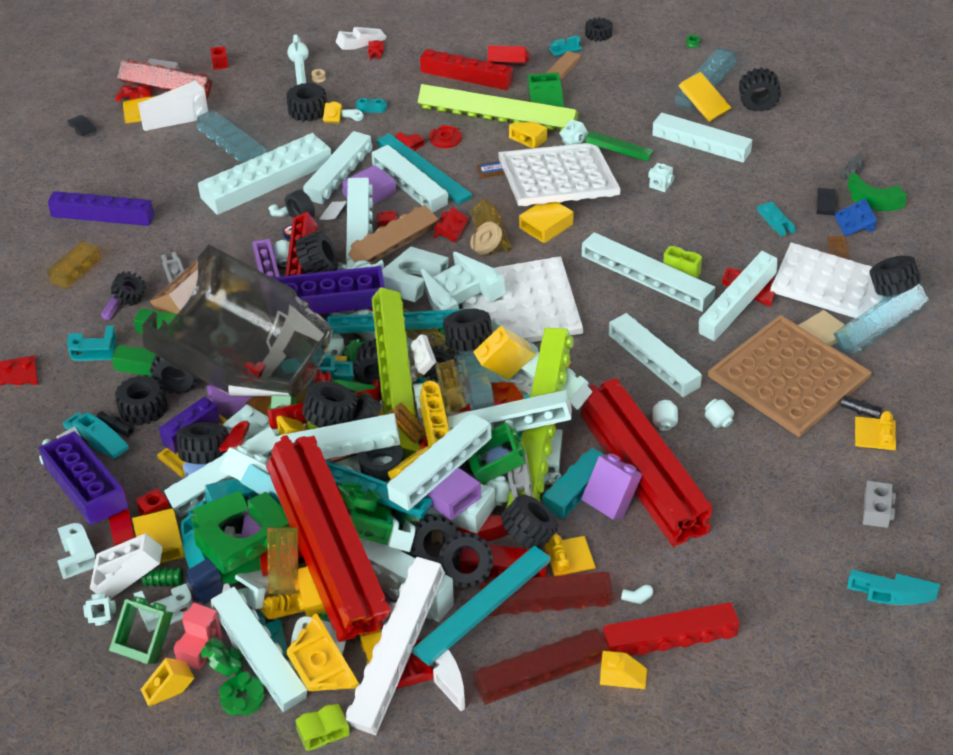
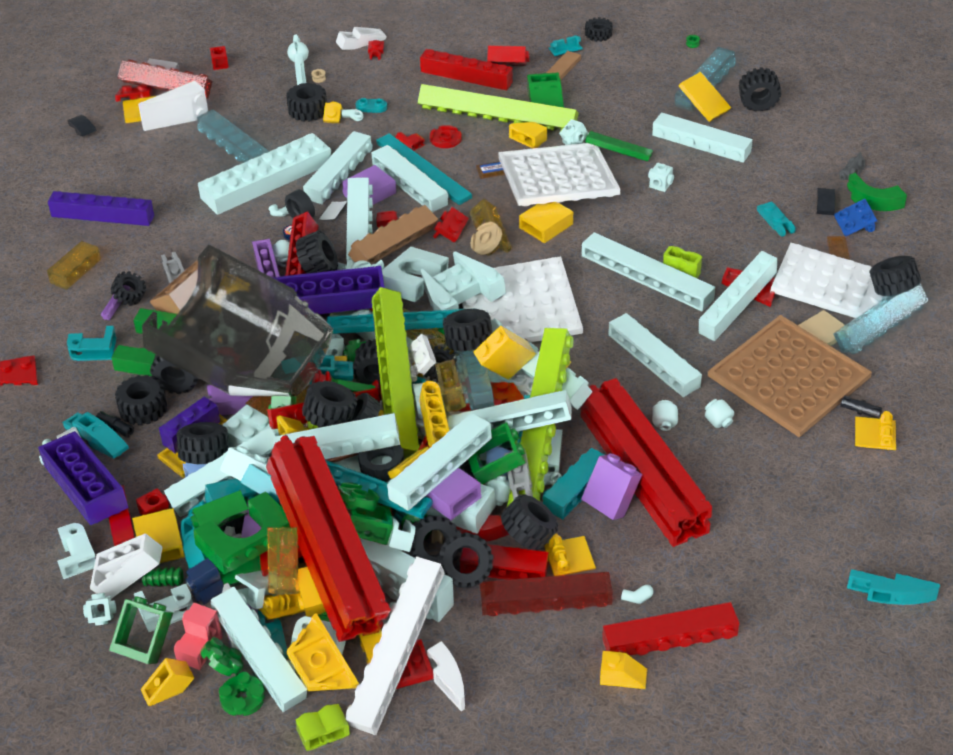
(236, 436): red piece -> none
(257, 369): red tile -> none
(408, 423): clear orange tile -> none
(481, 605): teal tile -> none
(540, 666): clear red brick -> none
(878, 503): light grey brick -> none

